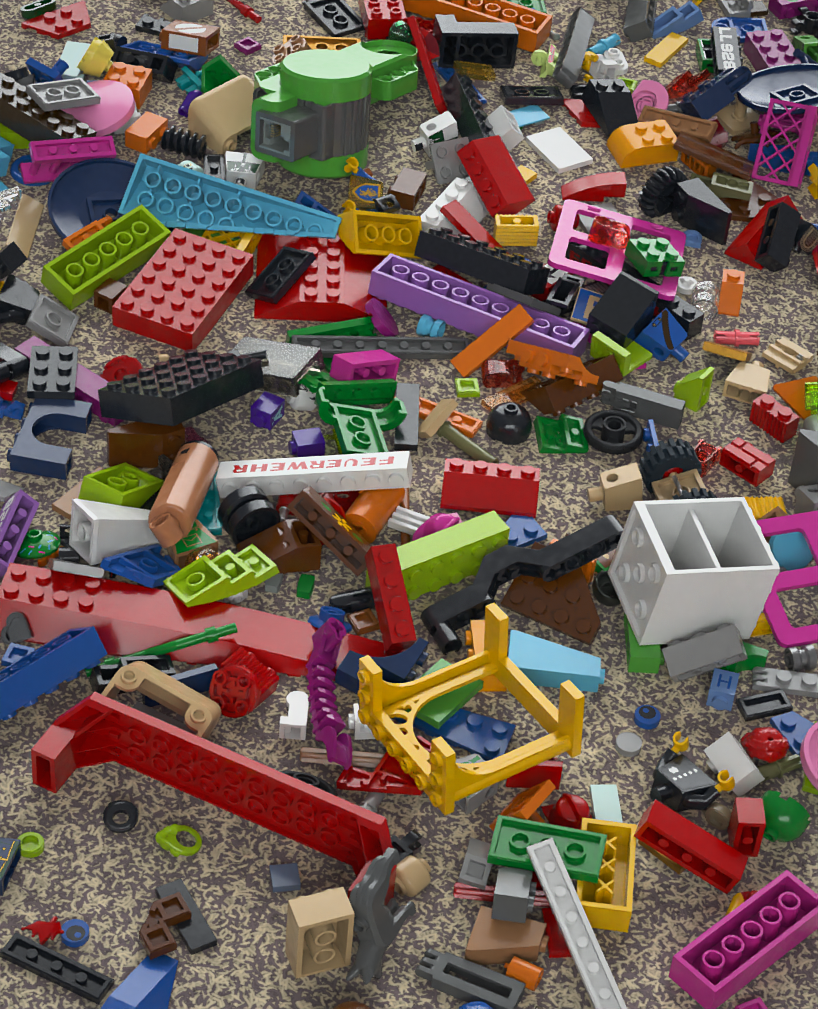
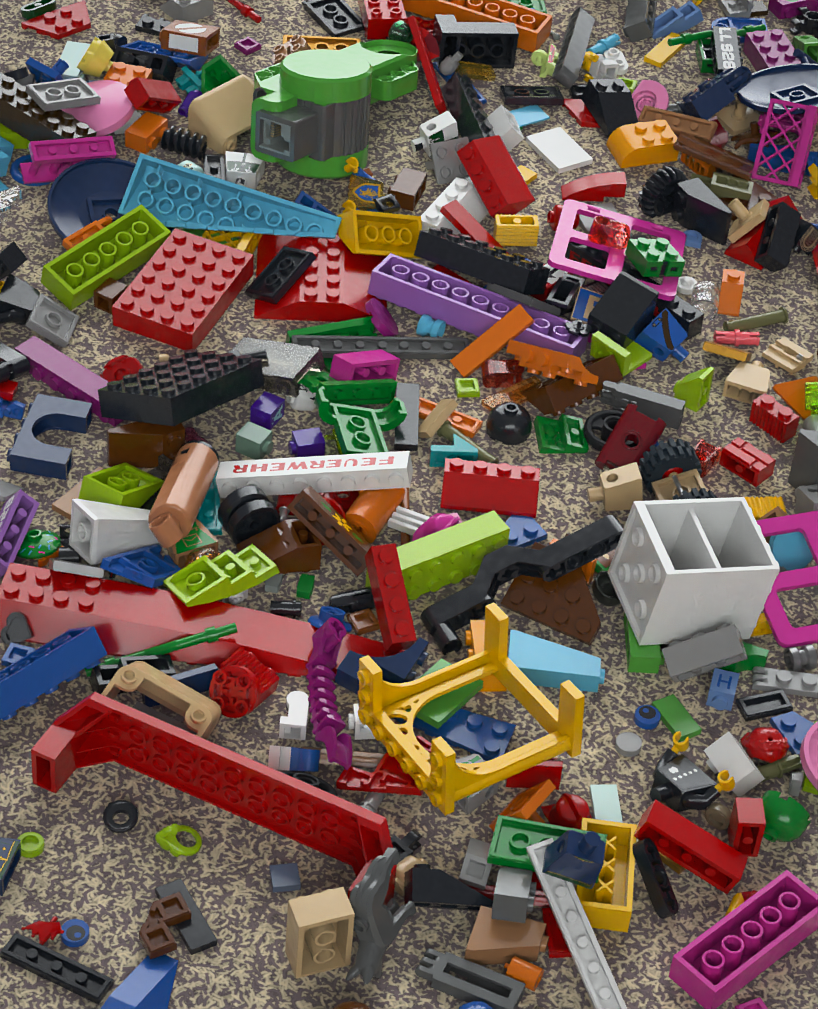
(25, 223): tan slope -> none
(52, 372): plate -> none
(152, 95): none -> red brick
(254, 441): none -> sand green brick
(286, 608): none -> black pin
(293, 759): none -> leg
(439, 890): none -> black slope
(450, 63): none -> light grey cylinder
(458, 449): none -> teal slope
(575, 858): none -> dark blue torso
(577, 329): none -> black plant
(633, 427): none -> dark red piece
(655, 878): none -> black beam
(676, 717): none -> bright green tile
(685, 83): clear red slope -> none
(687, 38): none -> green bar
(746, 218): none -> tan tile
(757, 321): none -> olive pin
(795, 783): none -> light grey tile

